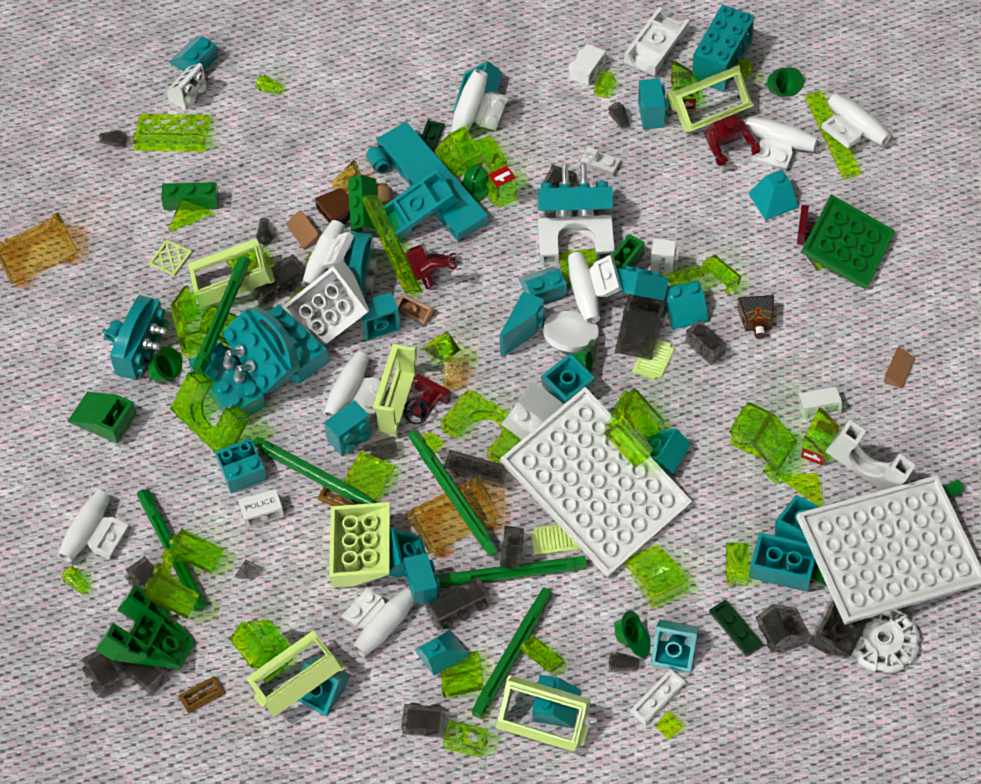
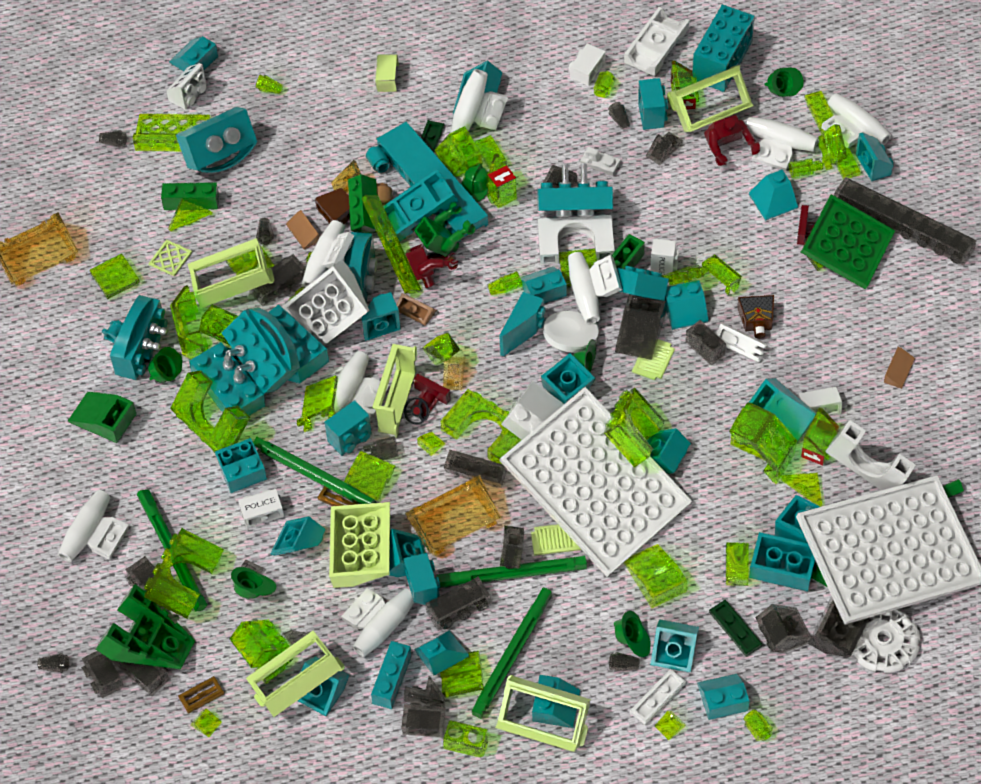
(54, 663): none -> clear smoke cone
(75, 580): clear neon green cone -> none
(114, 276): none -> clear neon green plate
(206, 722): none -> clear neon green slope
(217, 140): none -> teal piece
(234, 283): green piece -> none
(251, 584): none -> green piece
(298, 535): none -> teal slope
(318, 400): none -> clear neon green flag
(386, 71): none -> yellowish green piece
(391, 675): none -> teal brick
(426, 697): none -> clear smoke slope
(437, 237): none -> green torso
(453, 493): green piece -> none
(505, 284): none -> clear neon green hinge
(542, 654): clear neon green plate -> none
(663, 147): none -> clear smoke slope
(724, 696): none -> teal slope
(741, 342): none -> white hinge
(745, 68): clear neon green cone -> none
(758, 725): none -> clear neon green brick
(785, 405): none -> teal slope
(804, 167): none -> clear neon green hinge
(832, 146): none -> clear neon green plate
(873, 157): none -> teal slope
(908, 222): none -> clear smoke brick

